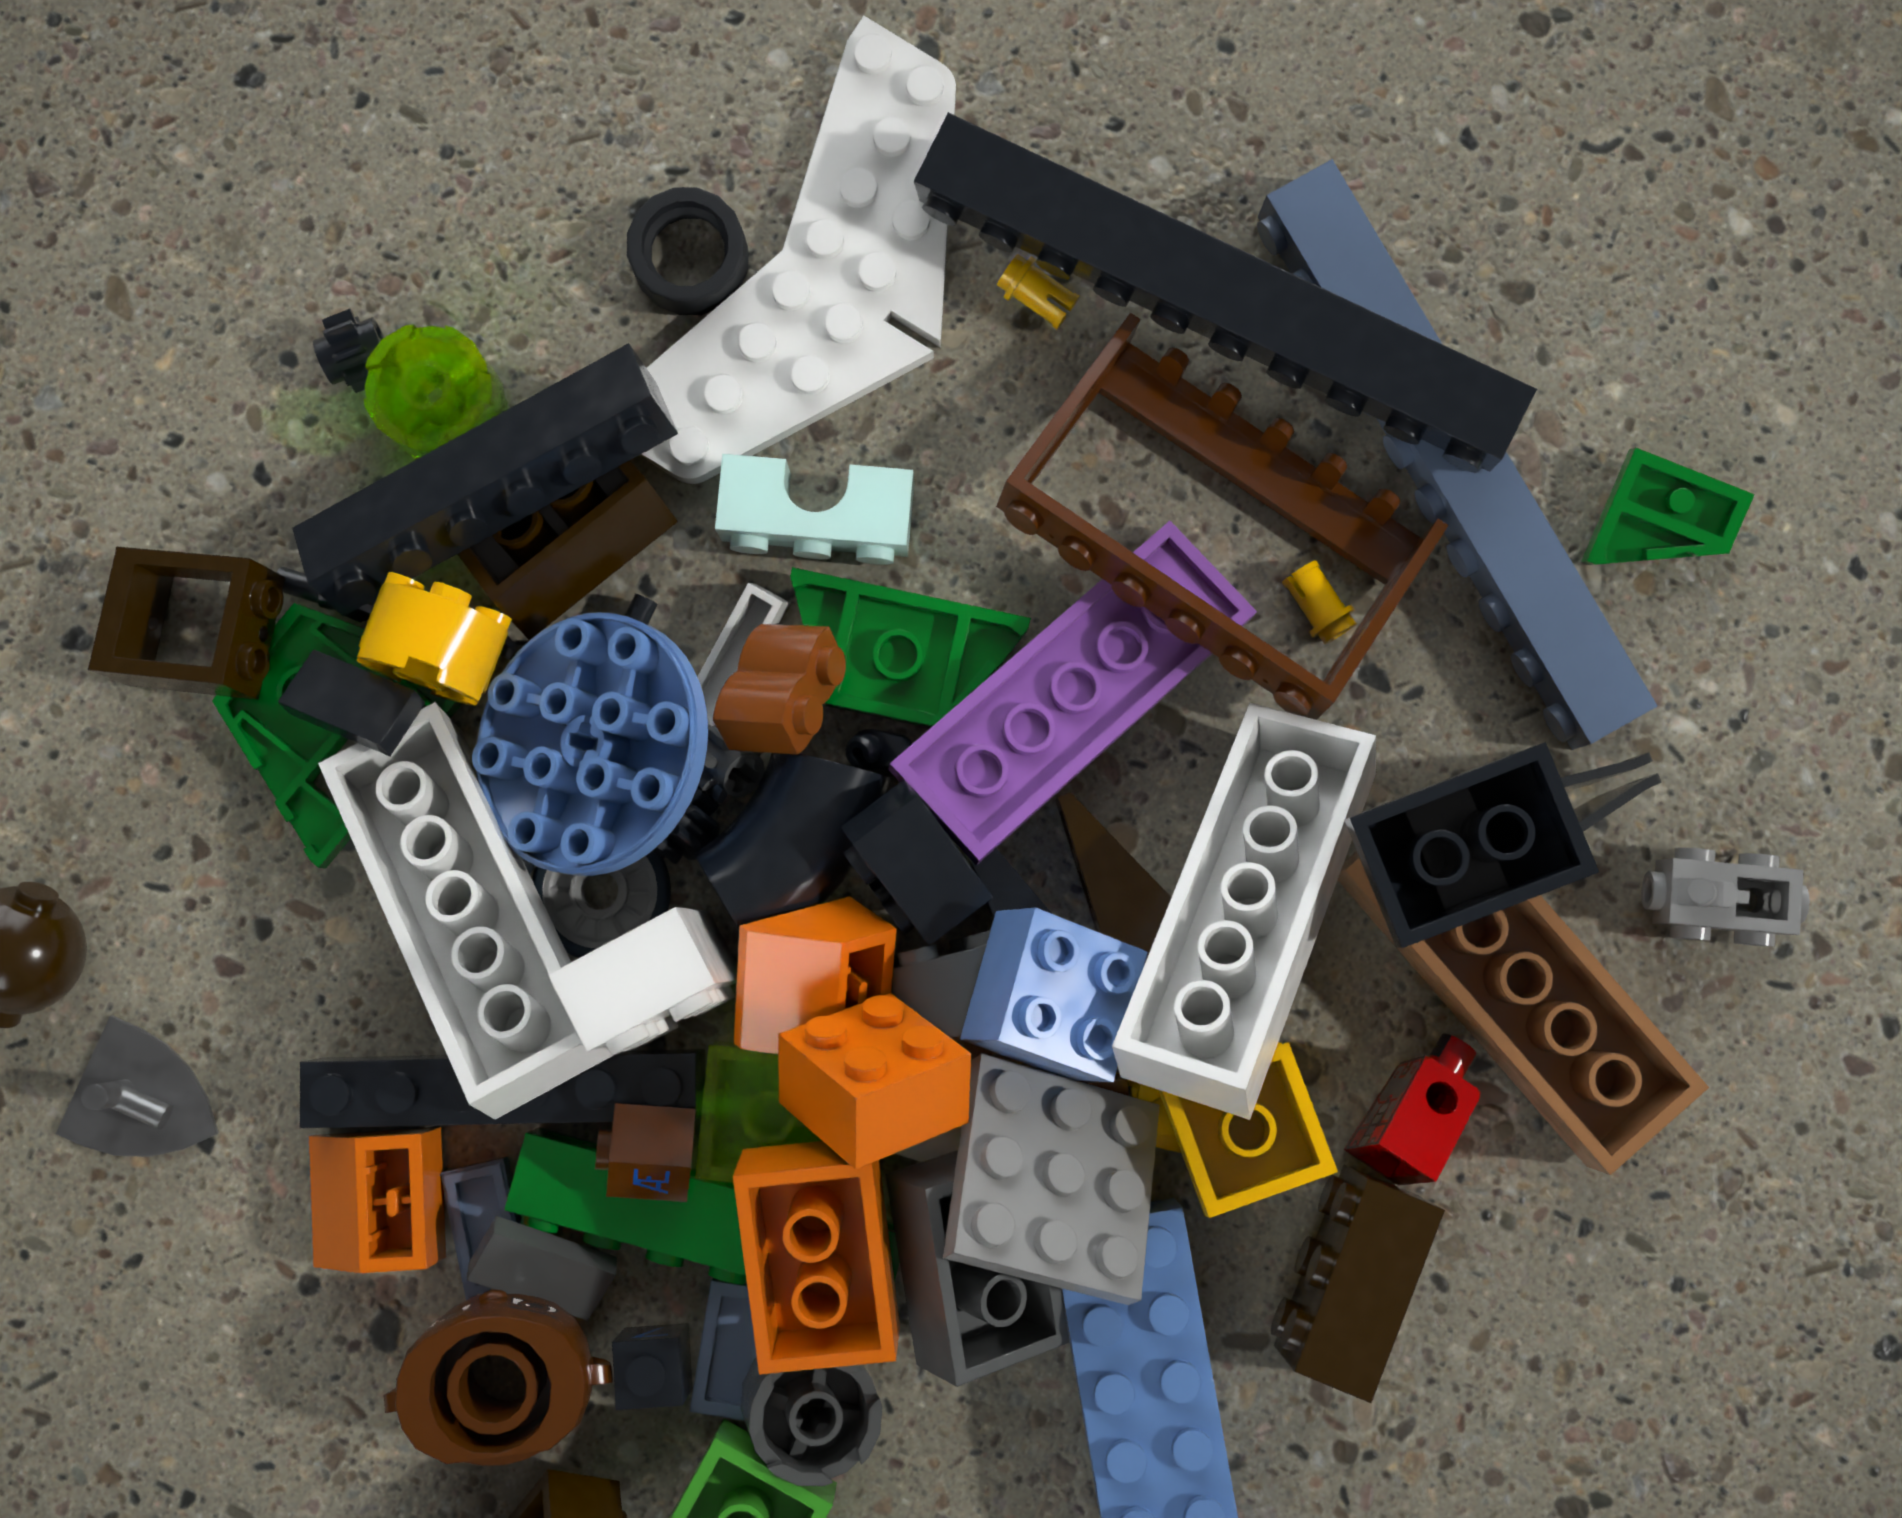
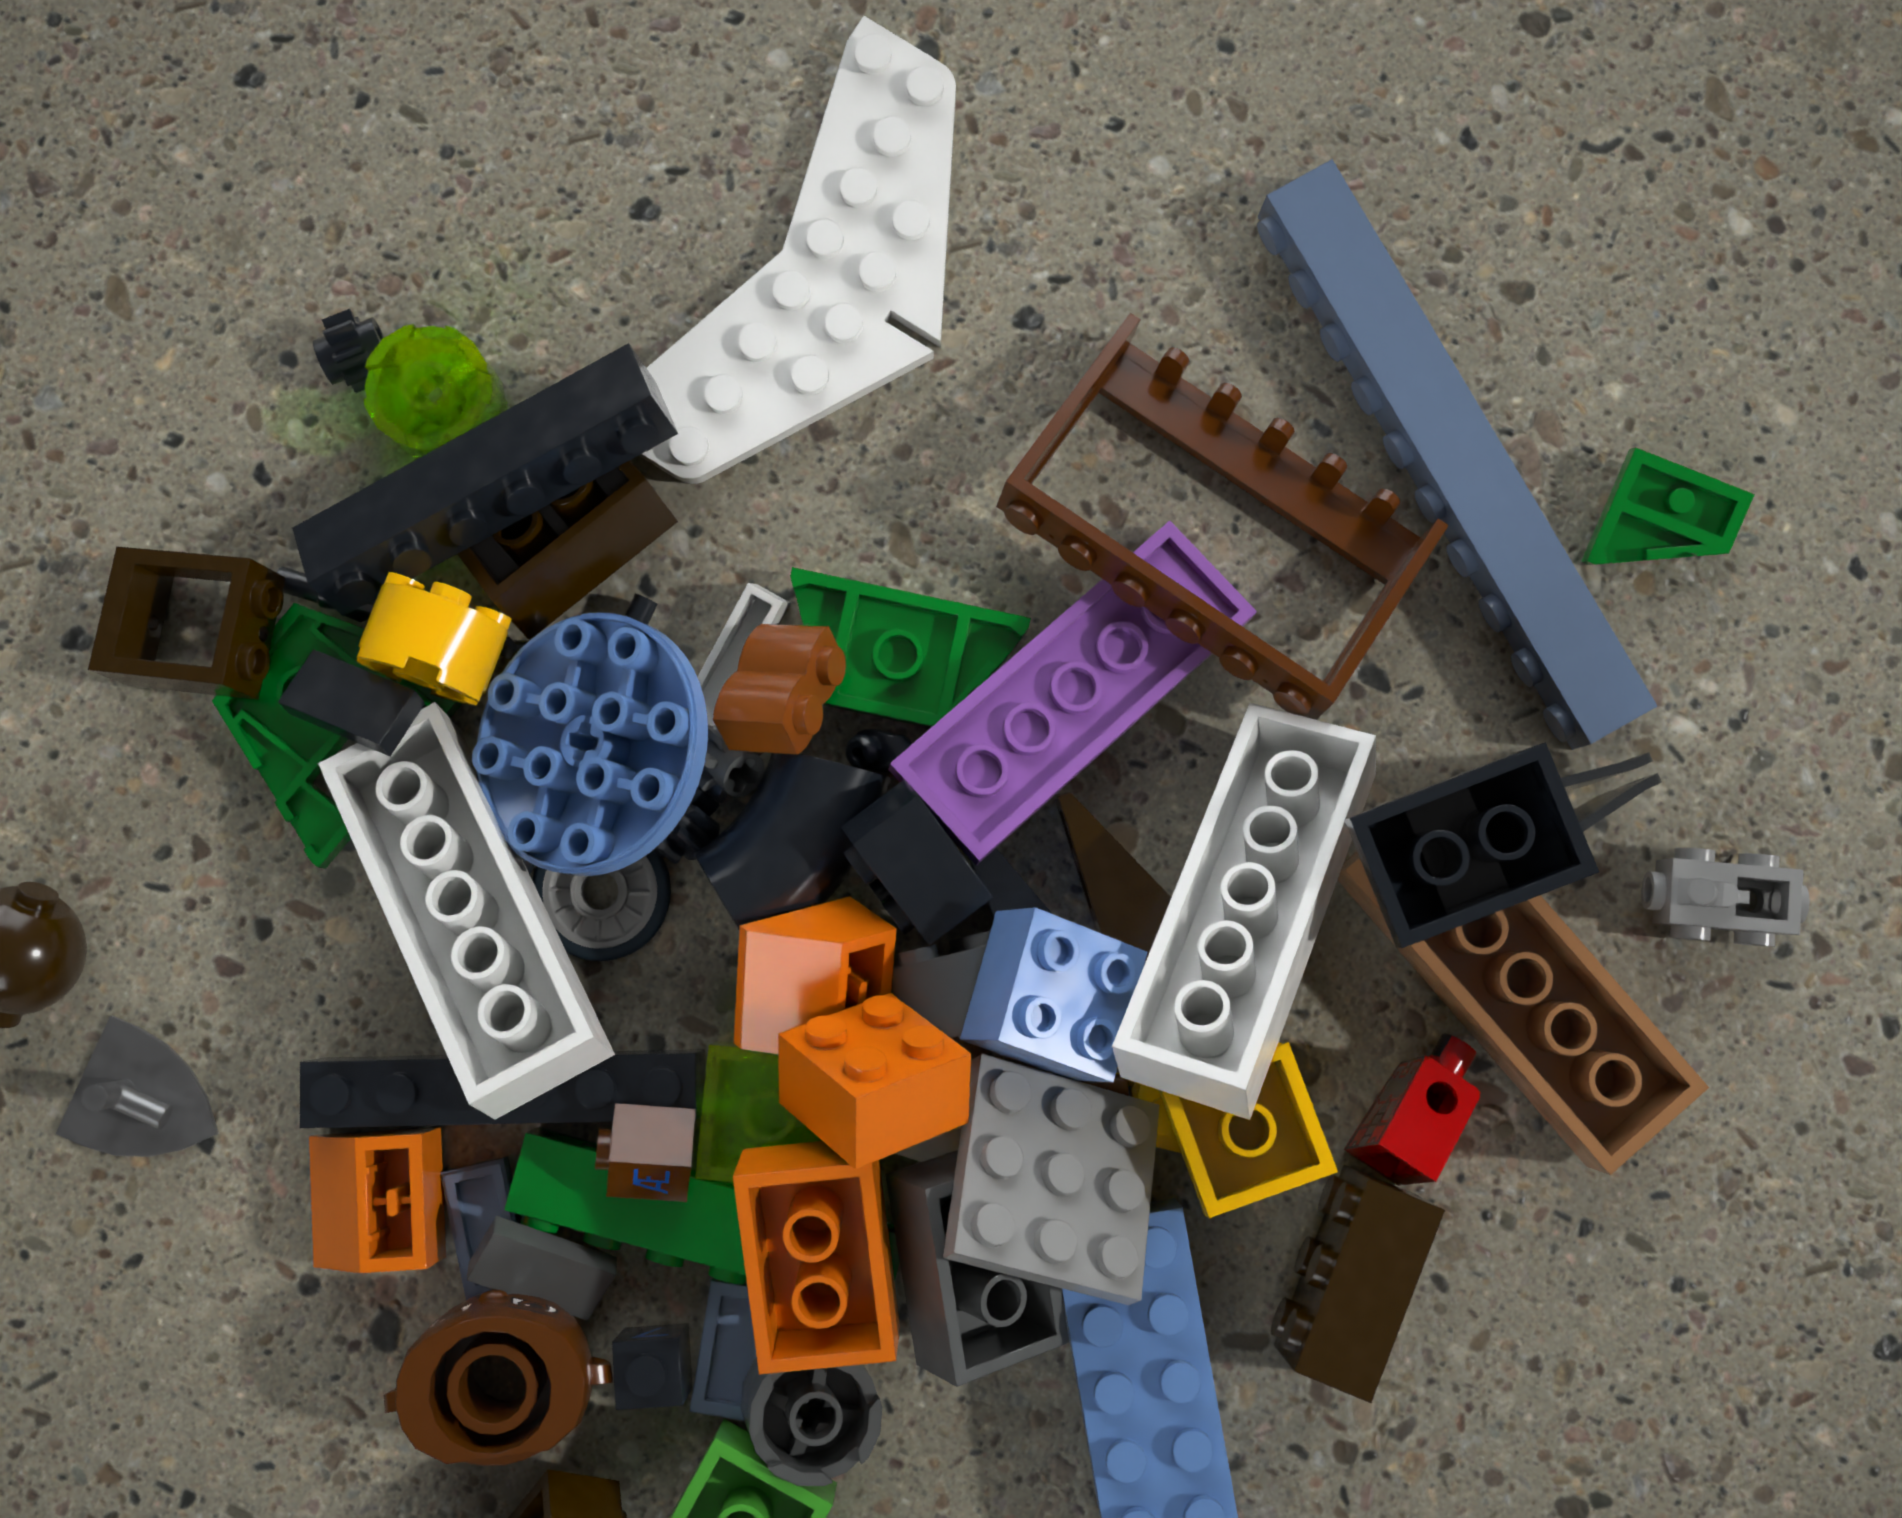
(647, 981): white brick -> none
(671, 207): black tyre -> none
(868, 520): light aqua arch -> none
(1033, 289): yellow pin -> none
(1222, 295): black brick -> none
(1320, 603): yellow pin -> none

